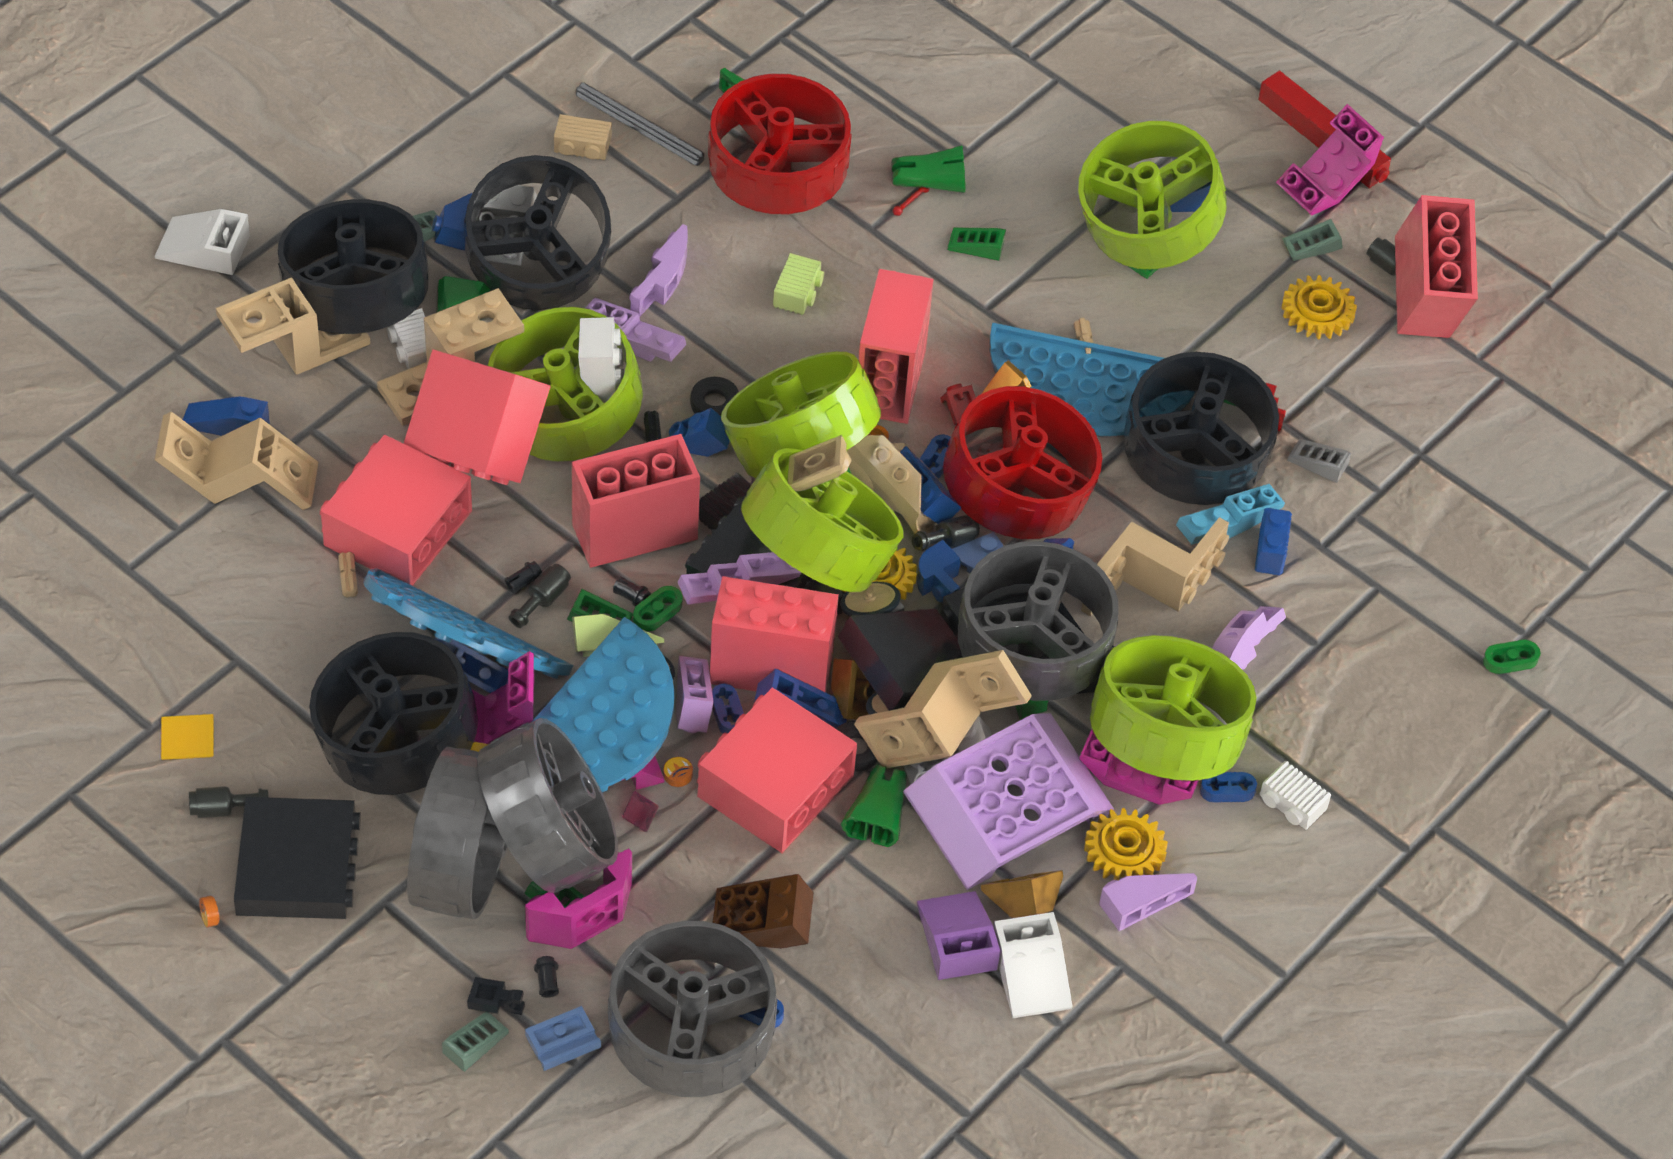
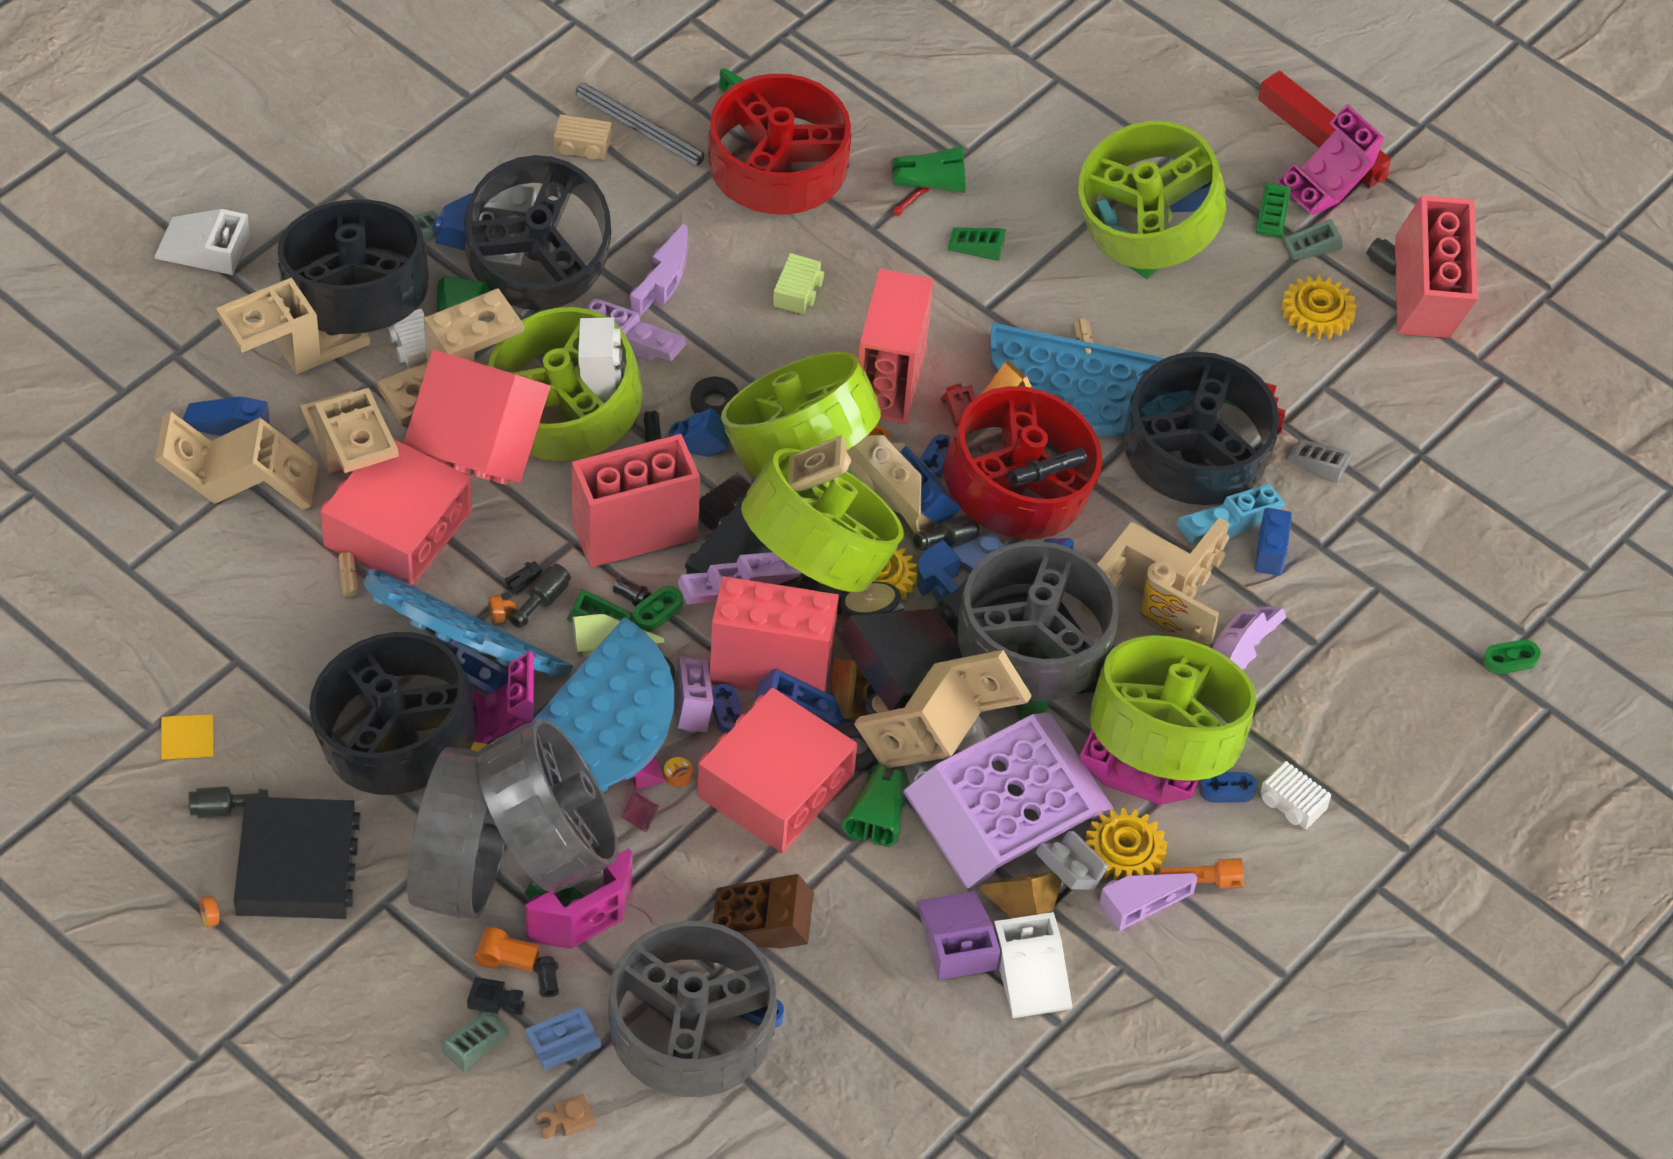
(349, 431): none -> tan bracket
(497, 610): none -> orange tile
(499, 949): none -> orange piece
(570, 1115): none -> medium nougat plate
(1037, 470): none -> black pin
(1073, 862): none -> light grey bracket
(1107, 215): none -> medium azure plate
(1173, 610): none -> tan door
(1225, 873): none -> orange piece
(1273, 195): none -> green slope

